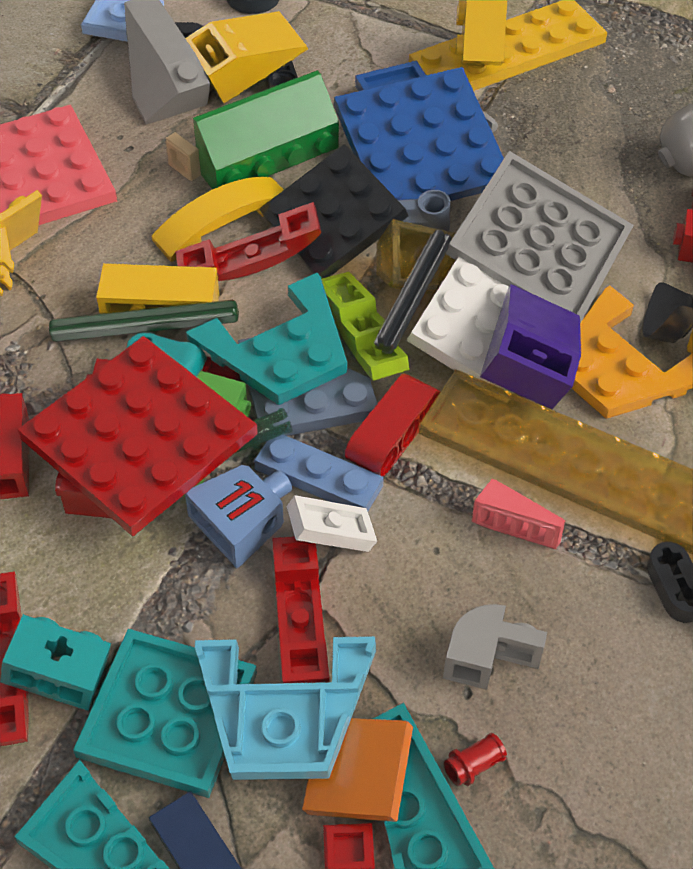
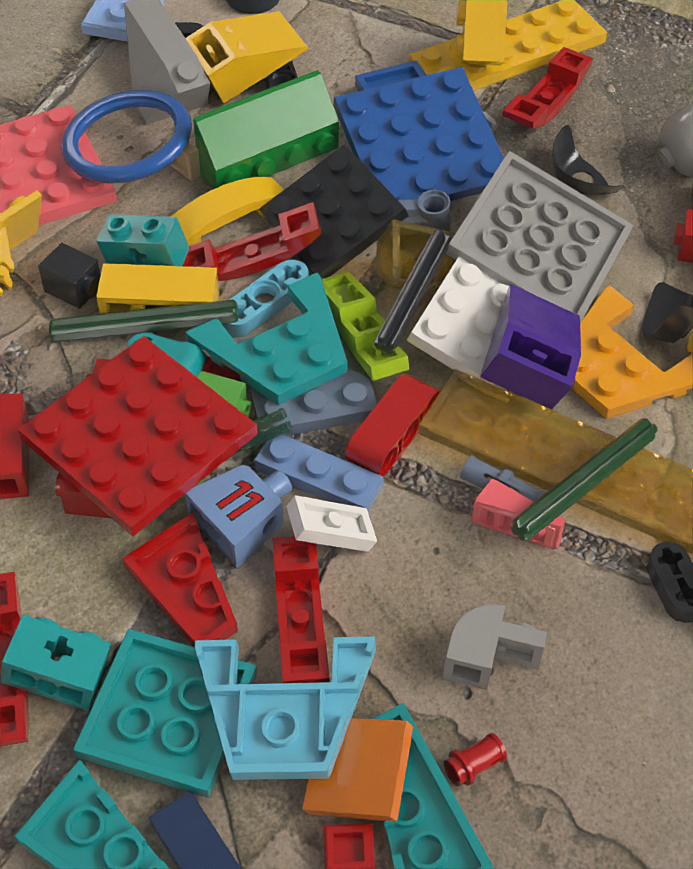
(70, 275): none -> black brick
(136, 170): none -> blue wedge
(143, 240): none -> teal brick
(183, 582): none -> red wing
(269, 283): none -> medium azure beam
(479, 472): none -> sand blue pin
(552, 91): none -> red slope
(569, 162): none -> black piece
(583, 480): none -> dark green axle

